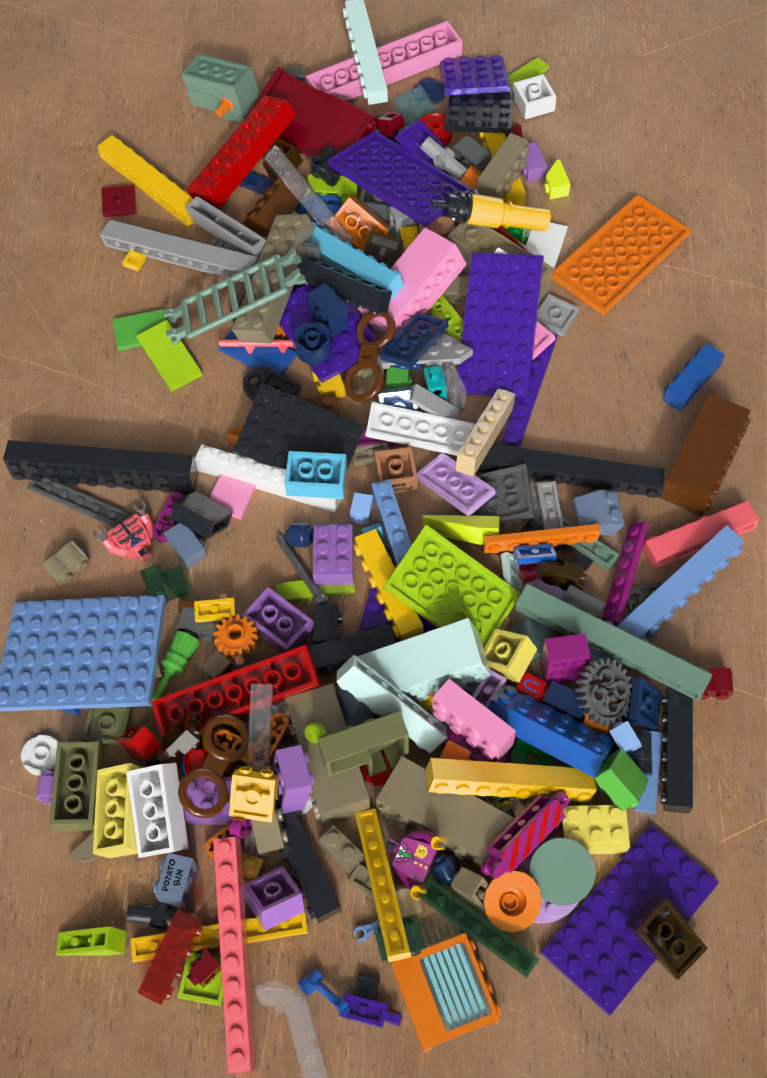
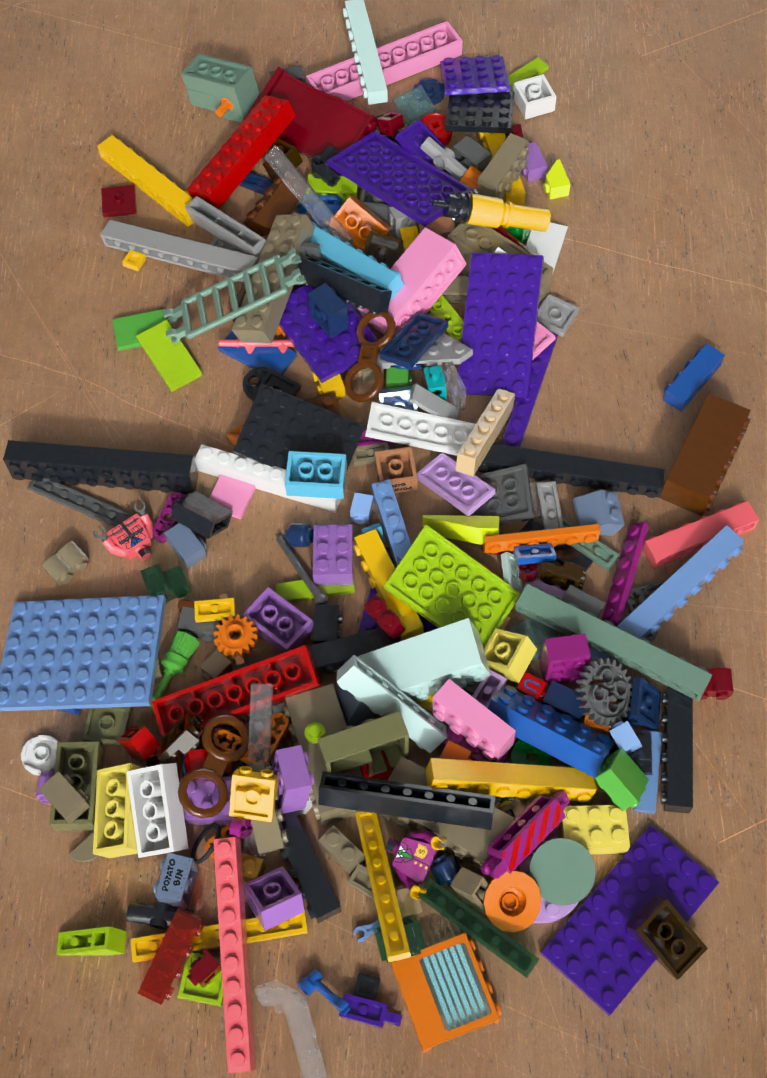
(64, 797): none -> dark tan brick
(200, 837): none -> black tyre
(313, 343): dark blue brick -> none
(385, 617): none -> dark red brick
(406, 800): none -> black brick
(620, 254): orange plate -> none

